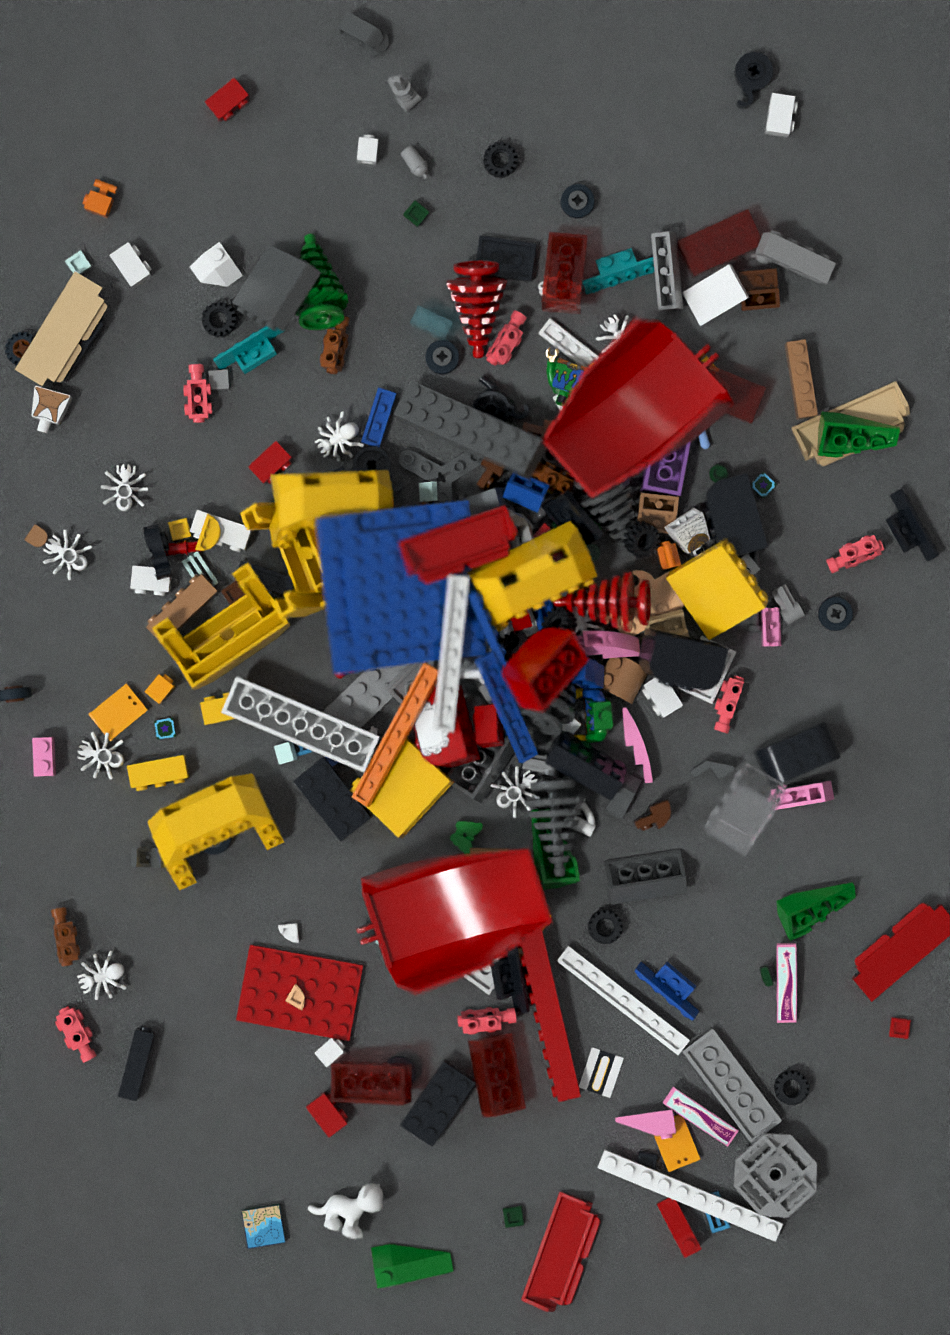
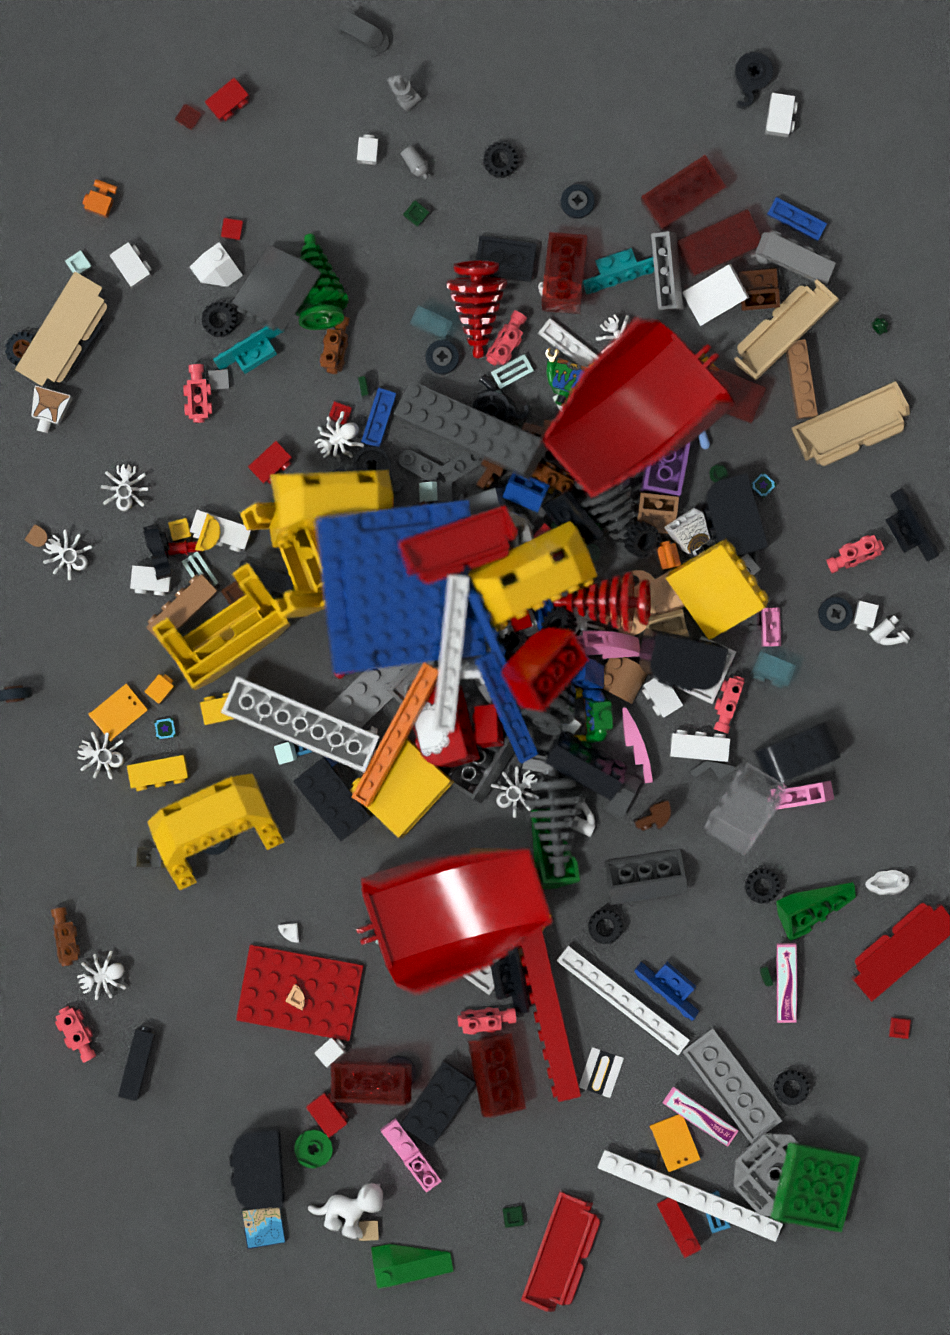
(44, 756): bright pink brick -> none
(188, 117): none -> clear red tile
(232, 229): none -> red tile
(258, 1168): none -> black brick
(303, 1153): none -> green plate
(335, 412): none -> red tile
(363, 386): none -> dark green tile
(369, 1230): none -> tan tile
(411, 1155): none -> bright pink slope
(470, 829): green animal -> none
(494, 373): none -> light aqua tile
(653, 1123): bright pink slope -> none
(682, 193): none -> clear red brick
(699, 746): none -> white brick
(762, 874): none -> black tyre
(773, 669): none -> clear light blue brick
(787, 326): none -> tan slope
(789, 608): light grey piece -> none
(796, 219): none -> blue plate
(815, 1187): none -> green piece
(848, 434): green wedge -> none
(865, 615): none -> white brick
(880, 326): none -> dark green plate
(883, 629): none -> white plant
(888, 882): none -> white arm

